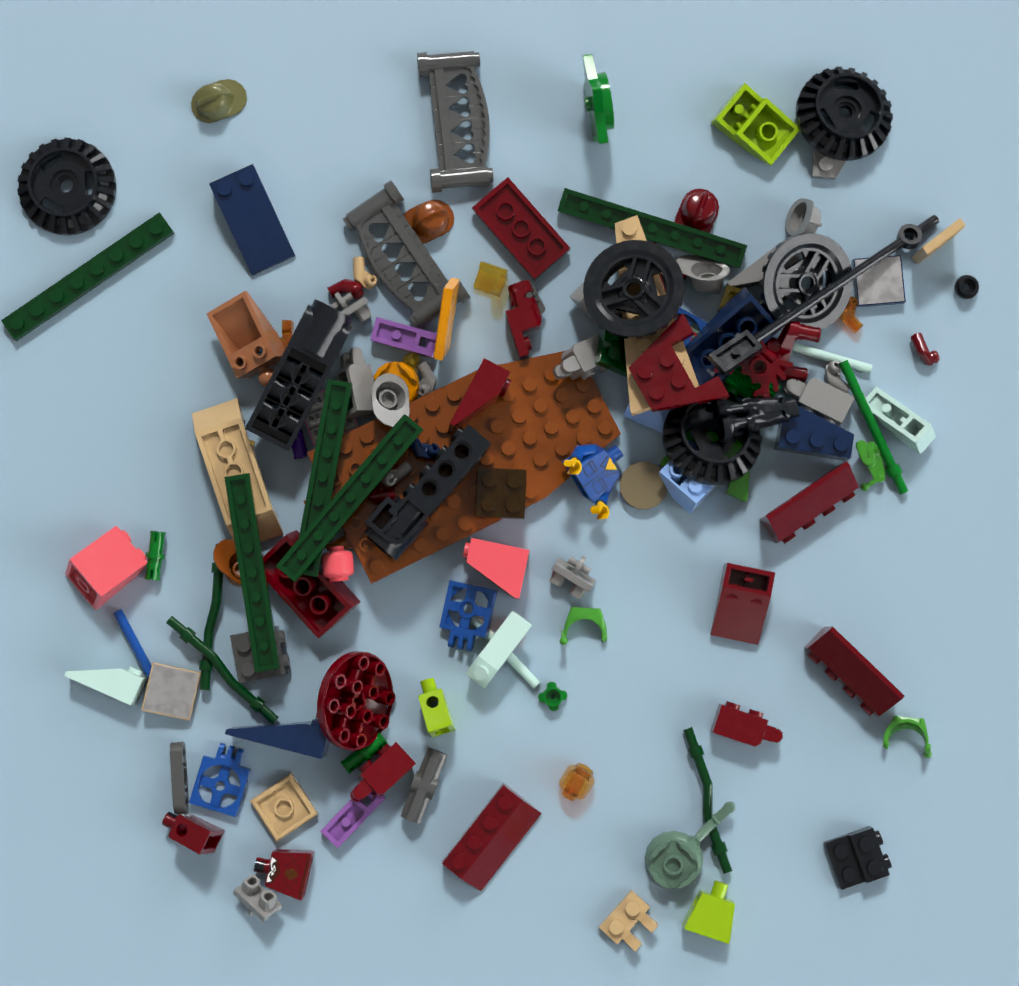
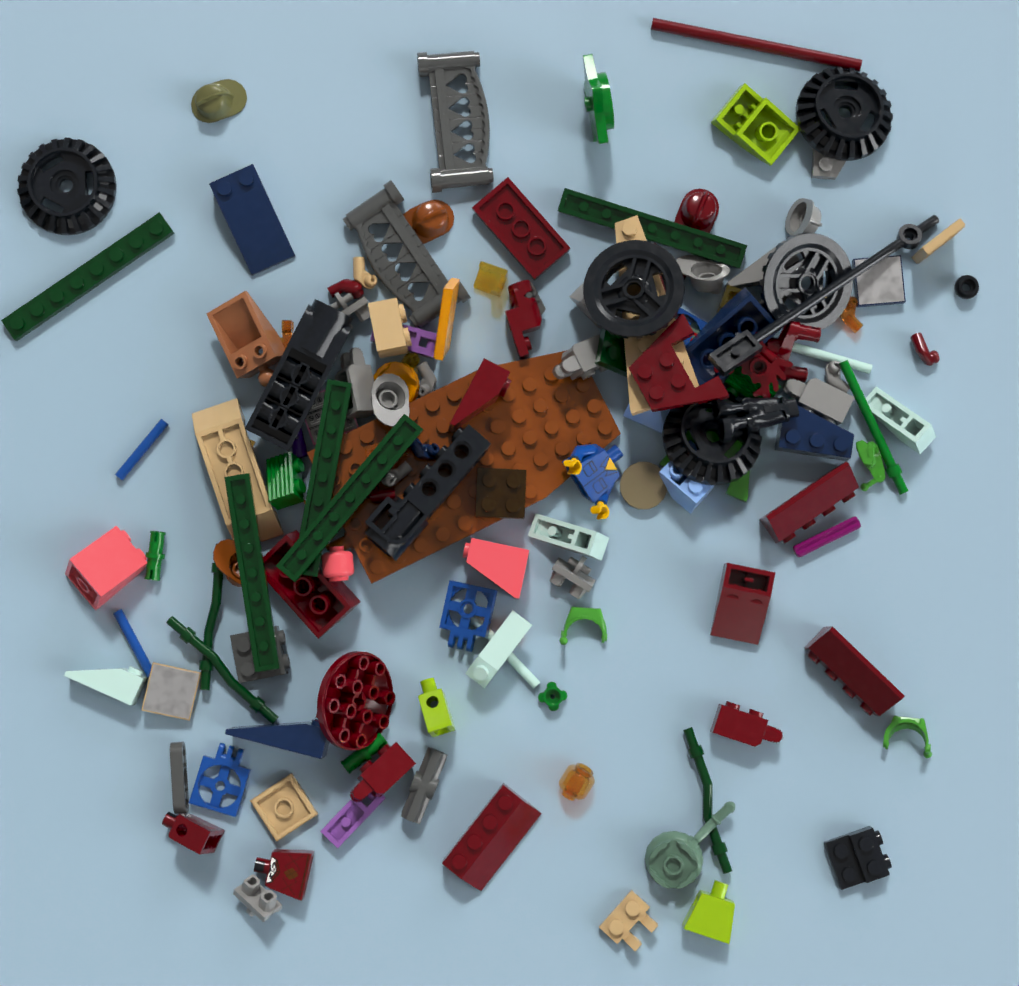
(141, 449): none -> blue bar
(285, 480): none -> green brick
(388, 328): none -> tan brick
(568, 536): none -> light aqua slope
(755, 44): none -> dark red piece
(827, 536): none -> magenta axle

